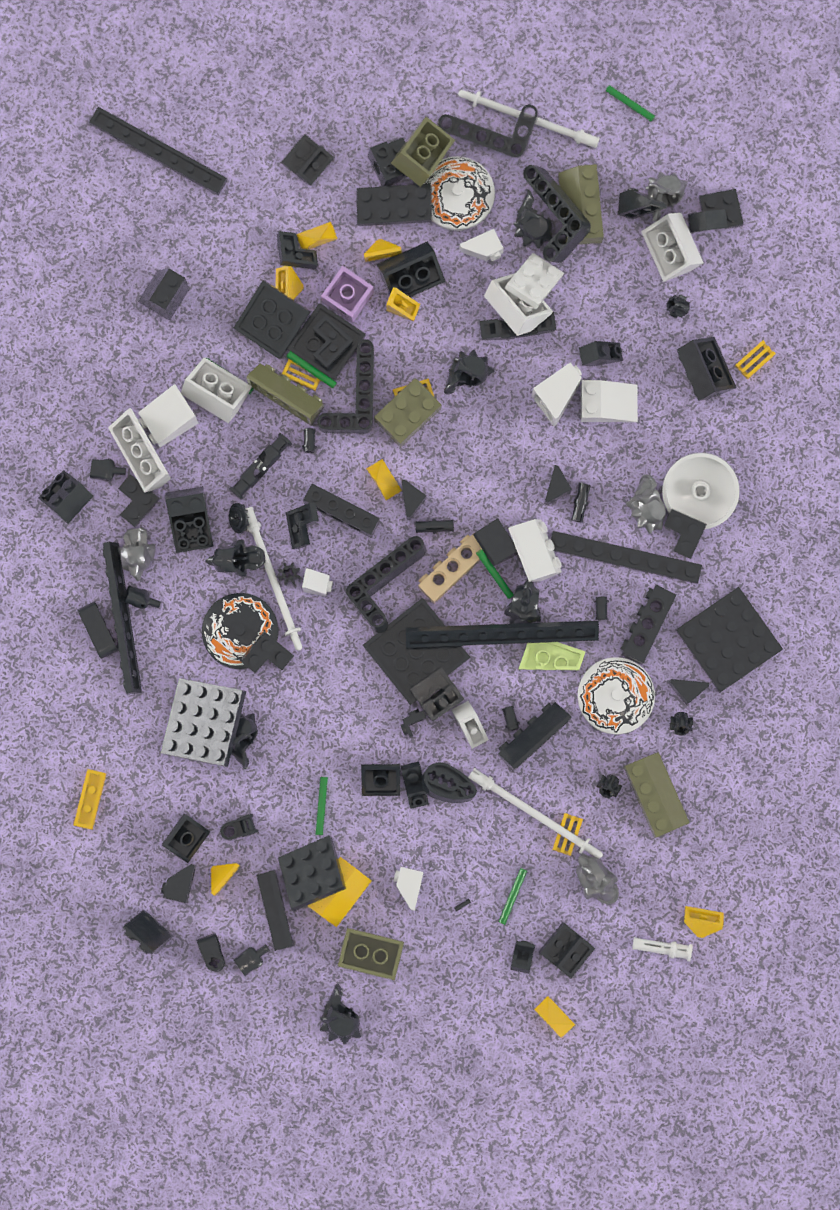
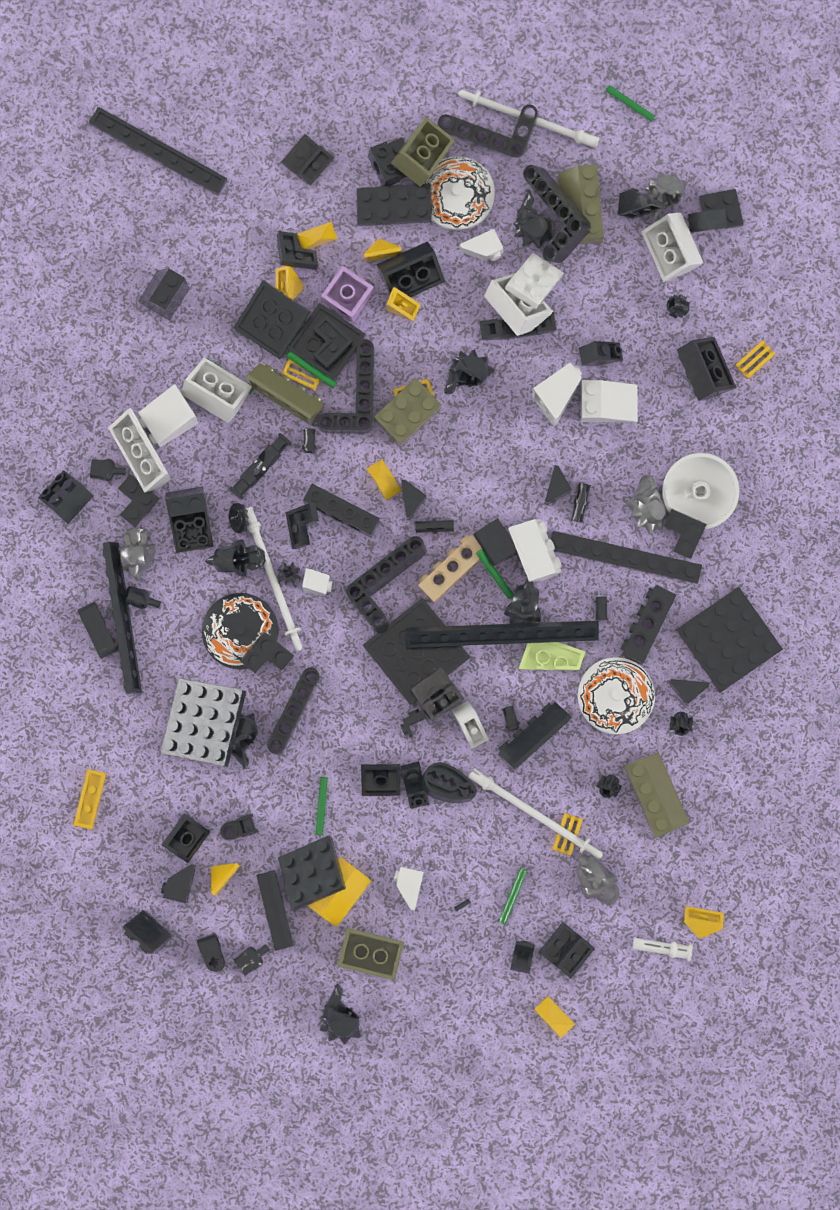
(293, 721): none -> black beam

